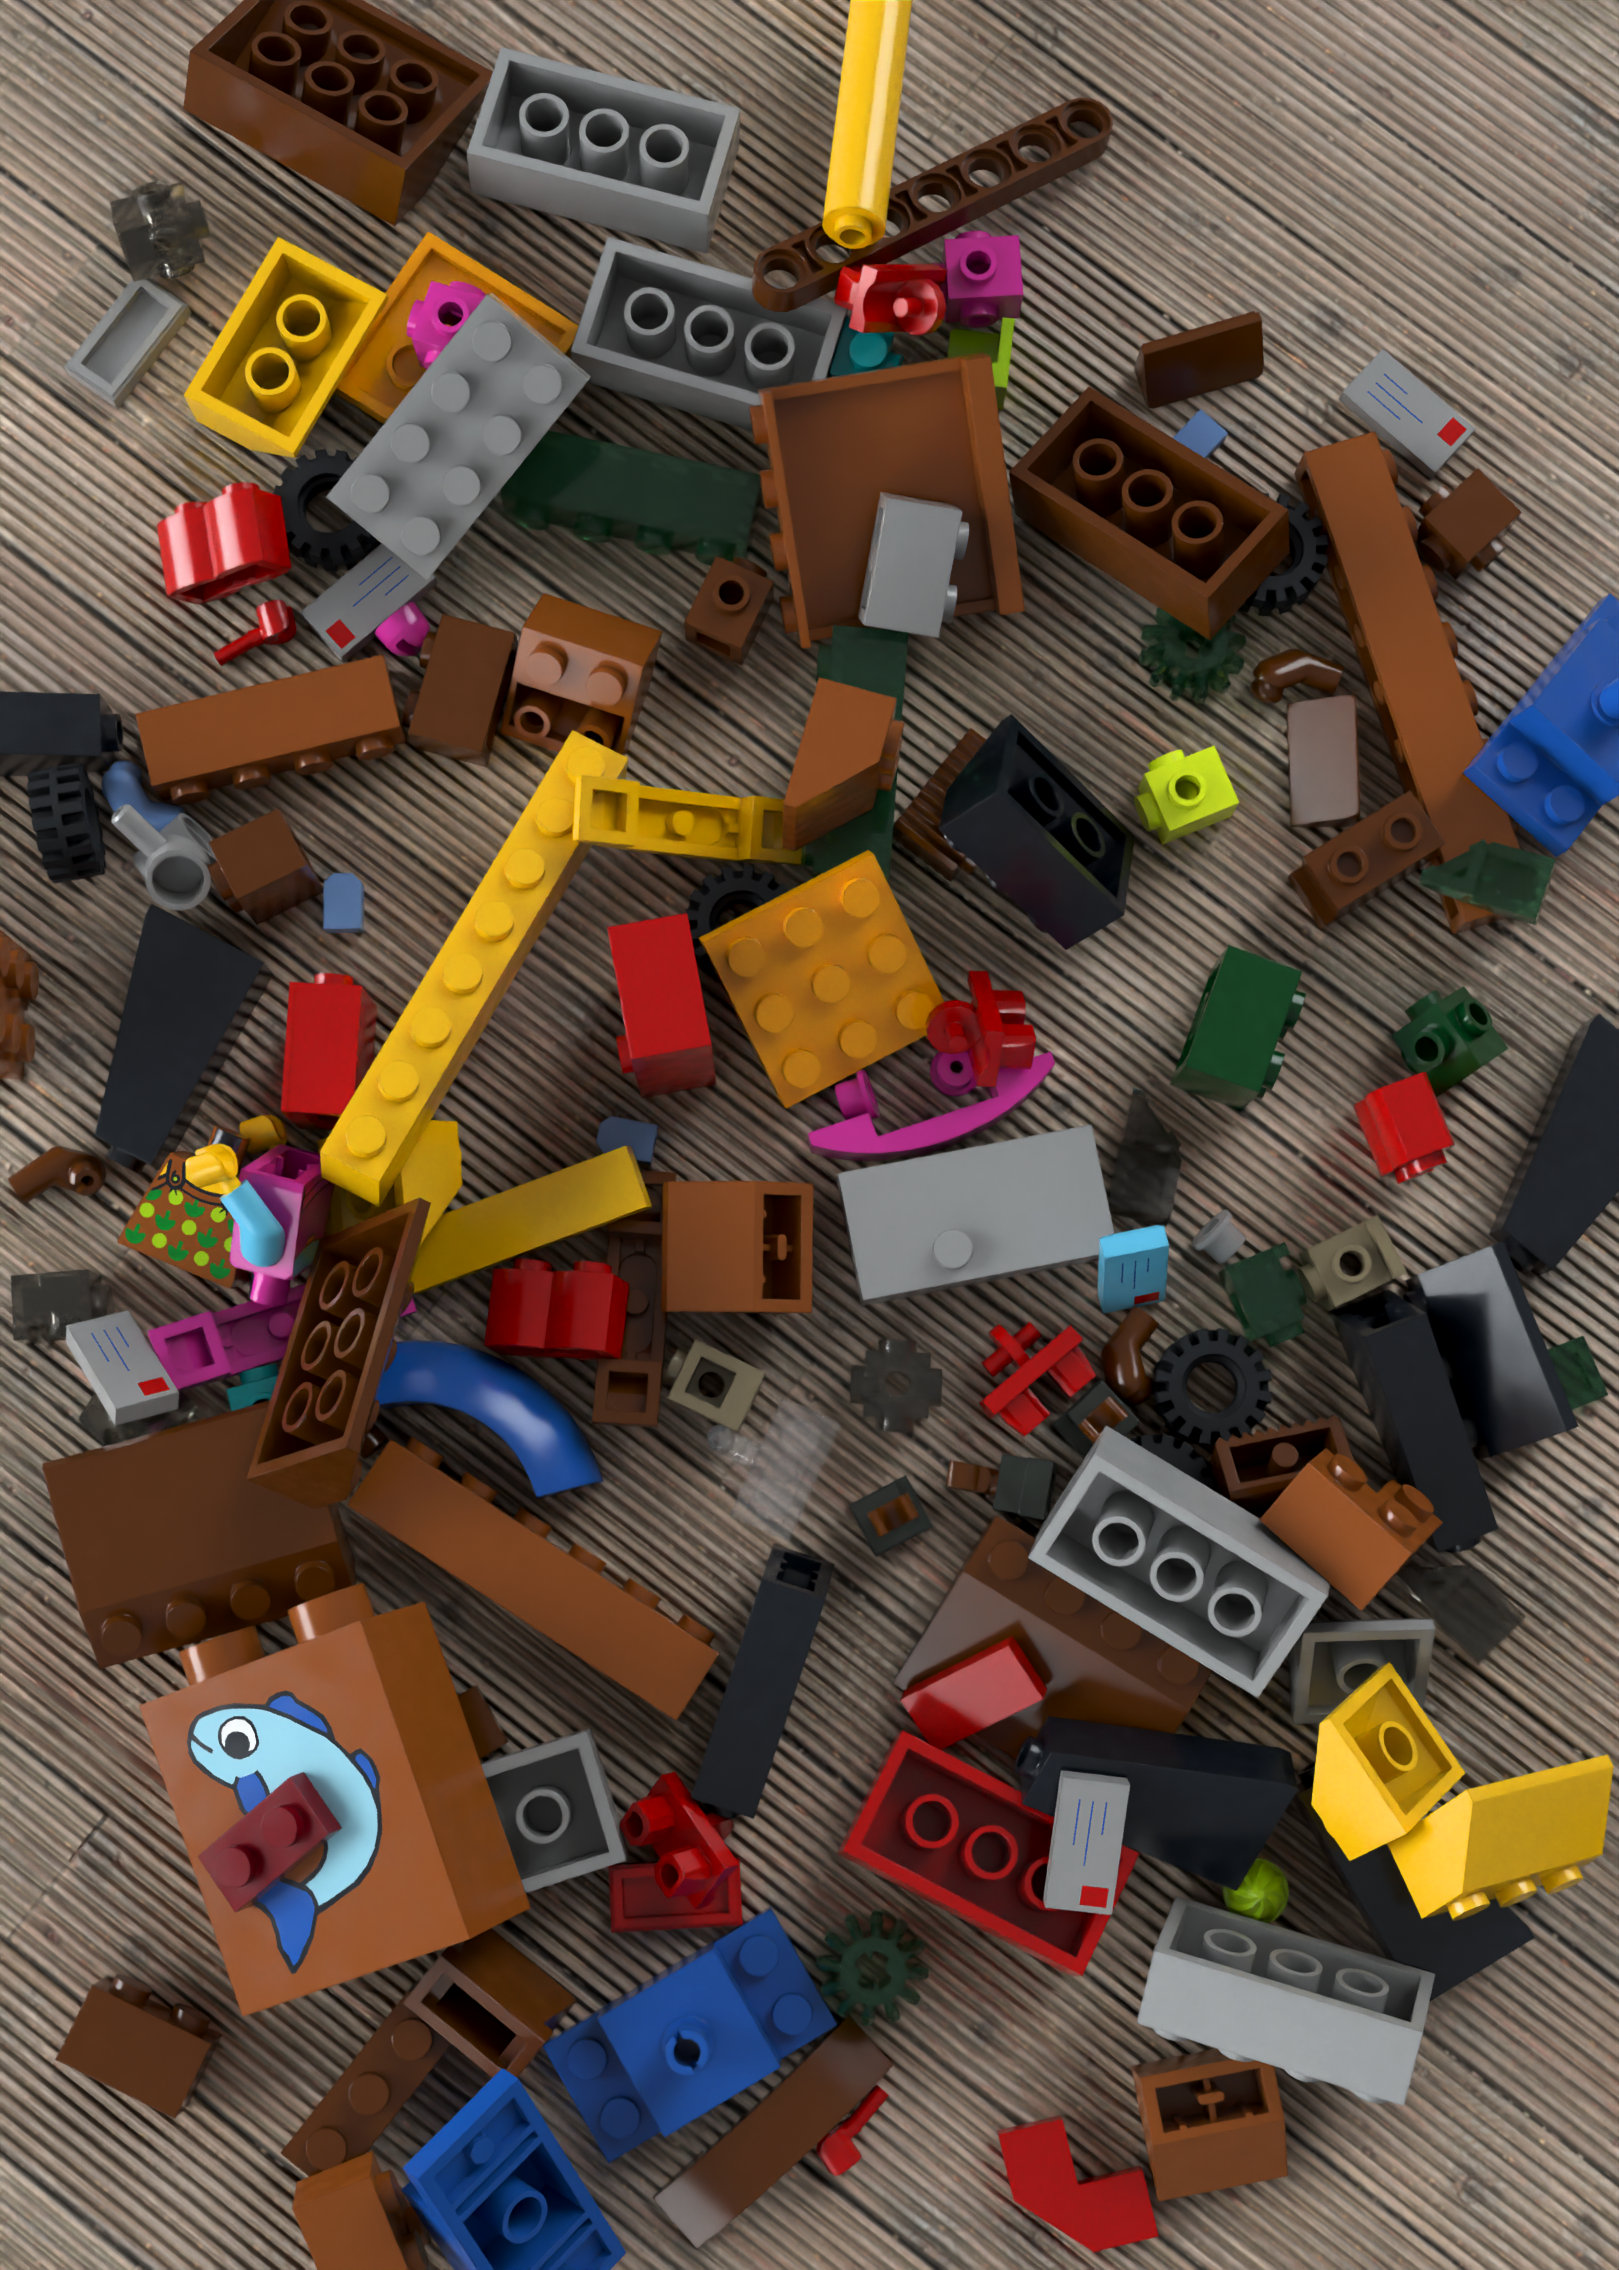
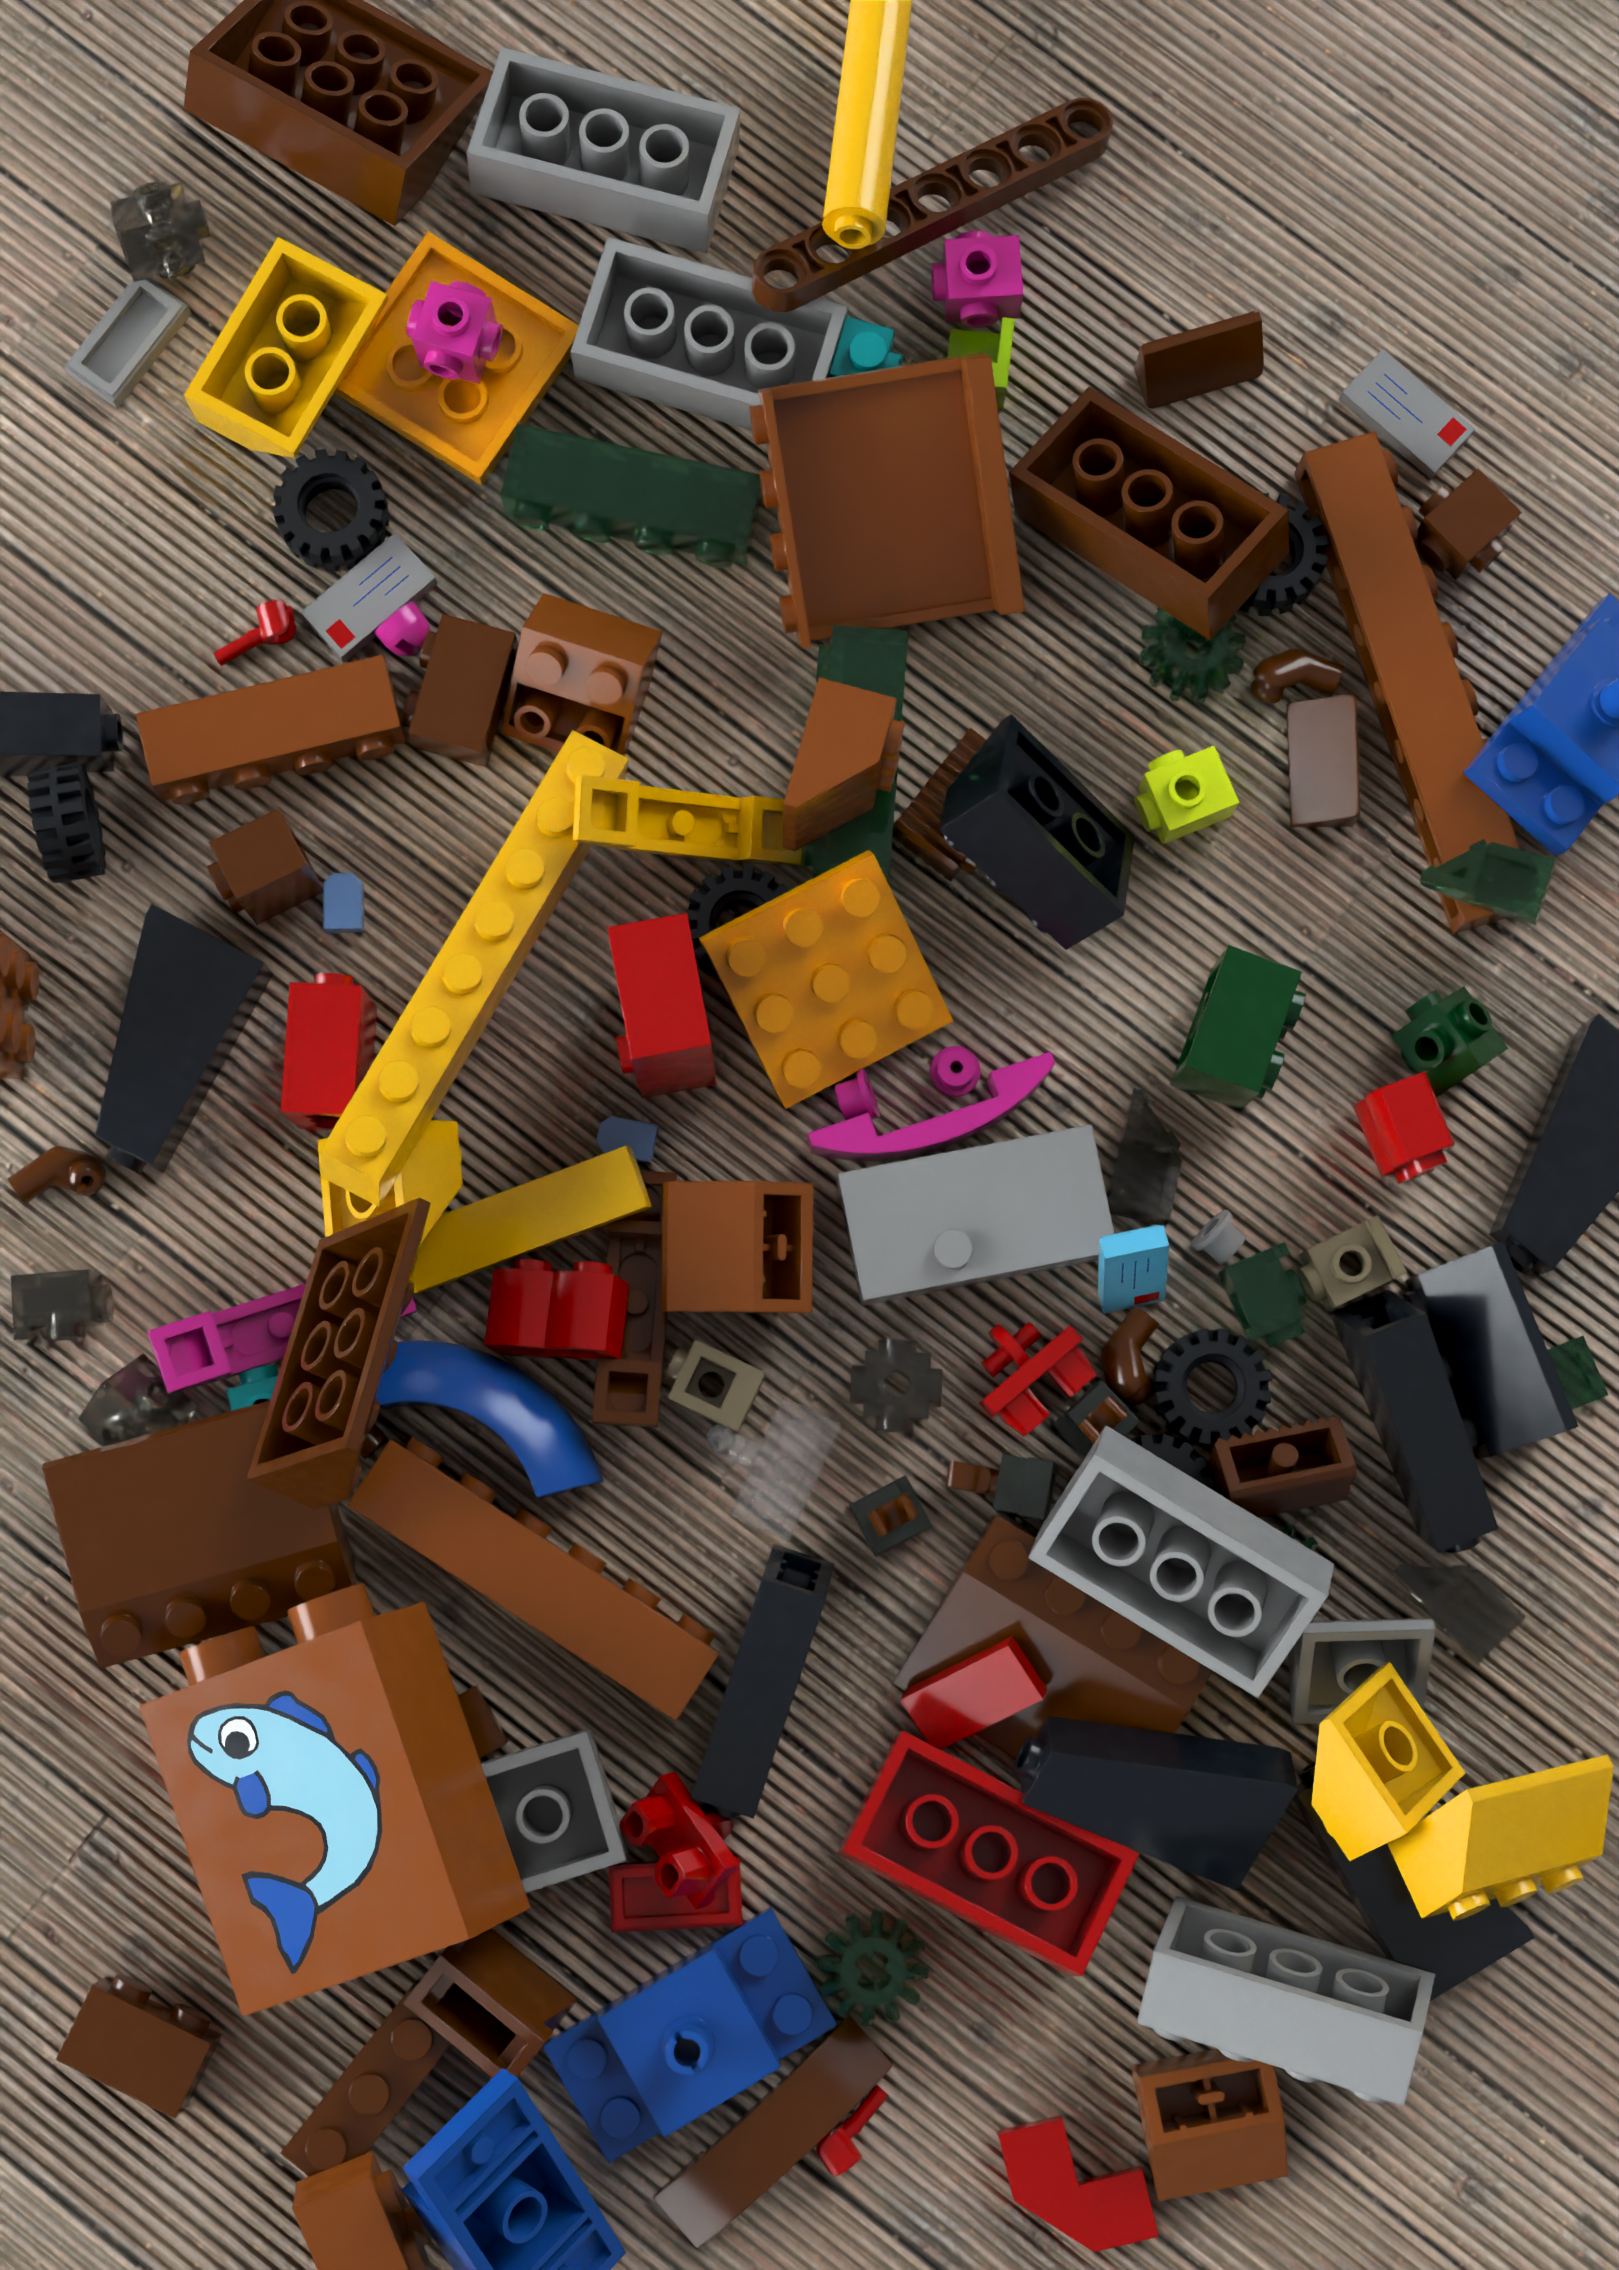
(122, 1367): light grey tile -> none
(123, 786): medium blue arm -> none
(171, 859): light grey piece -> none
(187, 1222): torso -> none
(223, 544): red brick -> none
(269, 1842): dark red plate -> none
(275, 1205): torso -> none
(458, 435): light grey brick -> none
(730, 608): reddish brown brick -> none
(893, 297): red hips -> none
(912, 565): light grey brick -> none
(987, 1028): red hips -> none
(1086, 1842): light grey tile -> none
(1202, 434): medium blue piece -> none
(1261, 1893): lime plate -> none
(1348, 1528): dark orange brick -> none
(1366, 860): reddish brown hips -> none

